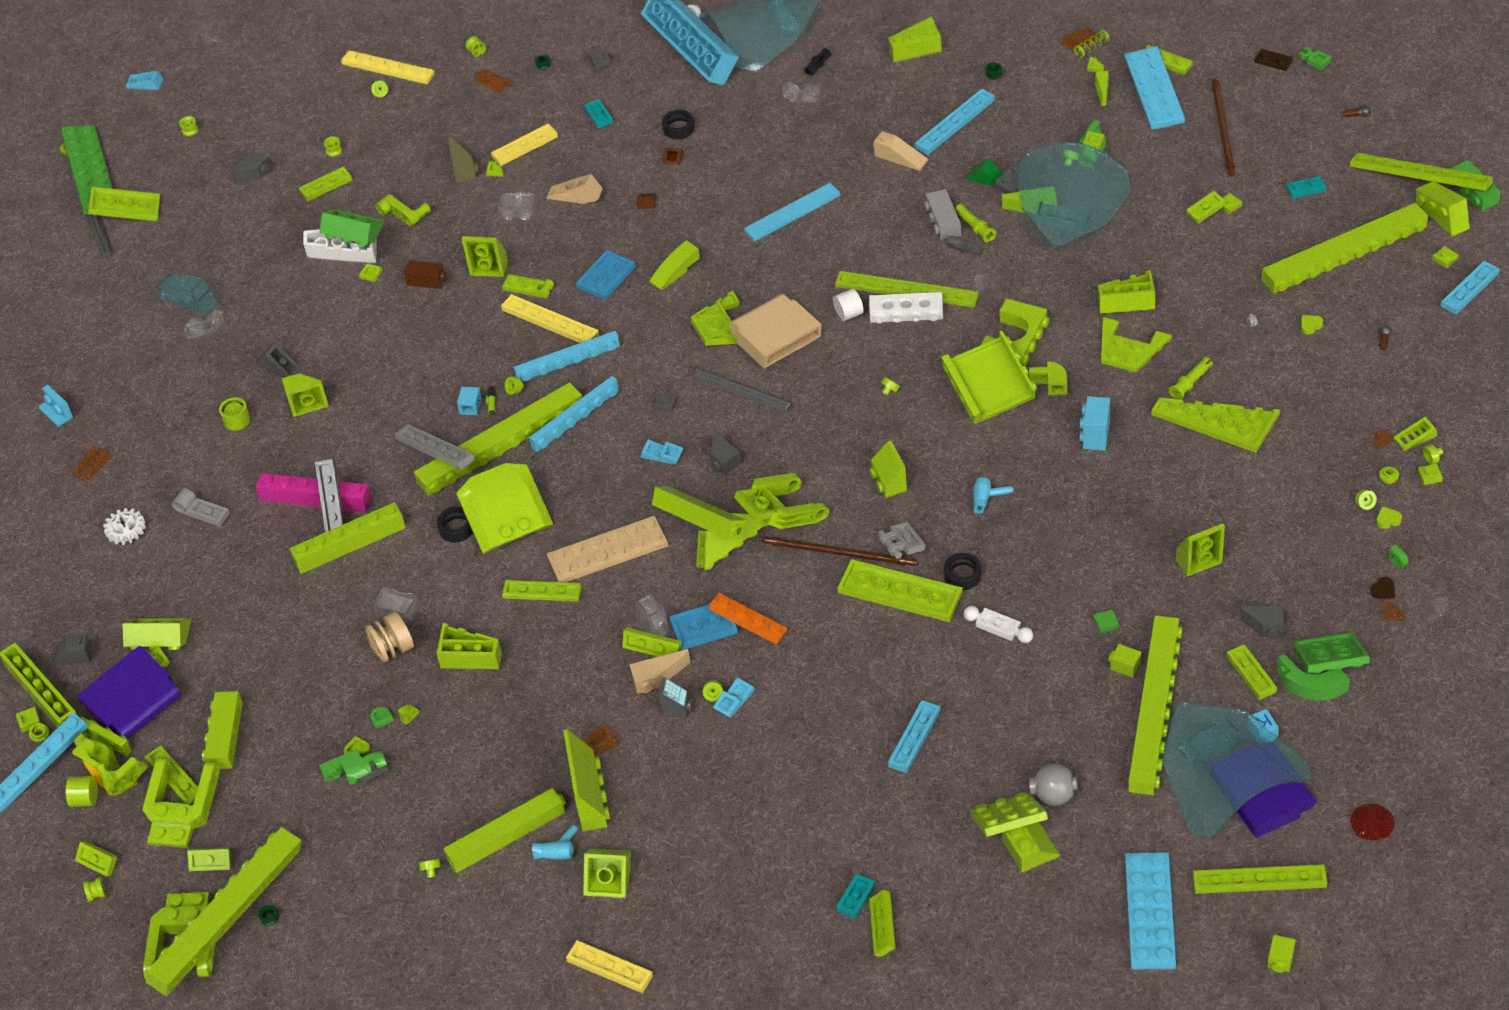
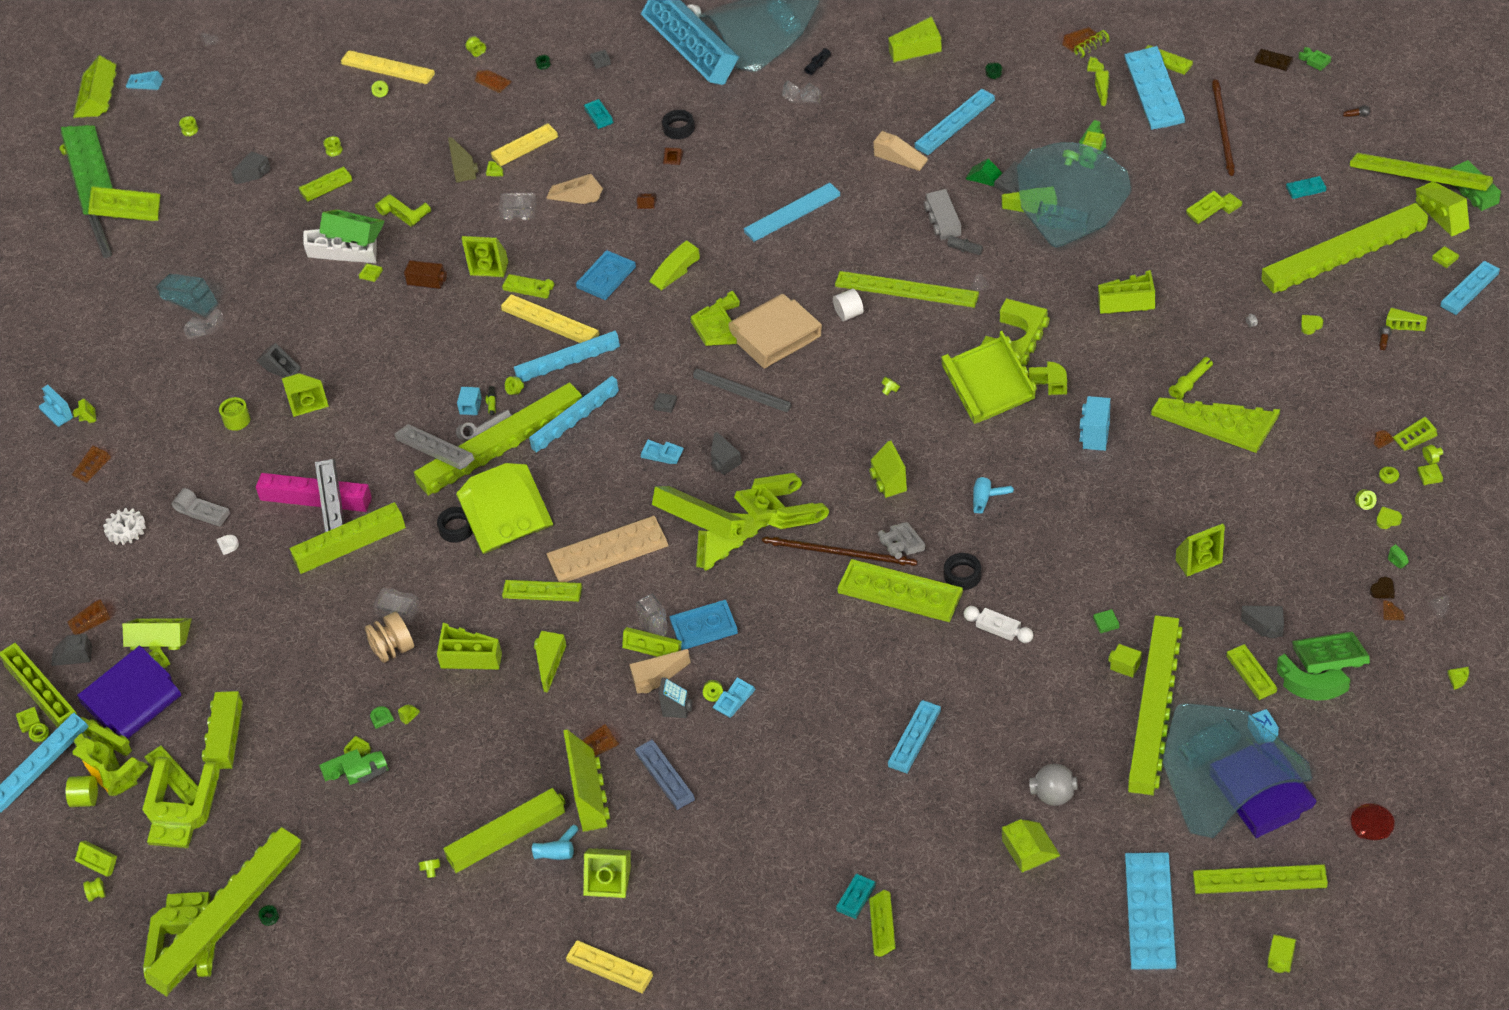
(86, 411): none -> lime tile
(95, 88): none -> lime slope
(97, 619): none -> clear orange slope
(209, 859): lime plate -> none
(228, 543): none -> white tile
(474, 431): none -> light grey plate
(549, 653): none -> lime slope
(664, 774): none -> sand blue plate
(748, 618): orange plate -> none
(906, 307): white brick -> none
(979, 227): lime pin -> none
(1008, 814): lime plate -> none
(1125, 352): lime wing -> none
(1402, 320): none -> lime slope
(1458, 677): none -> lime tile

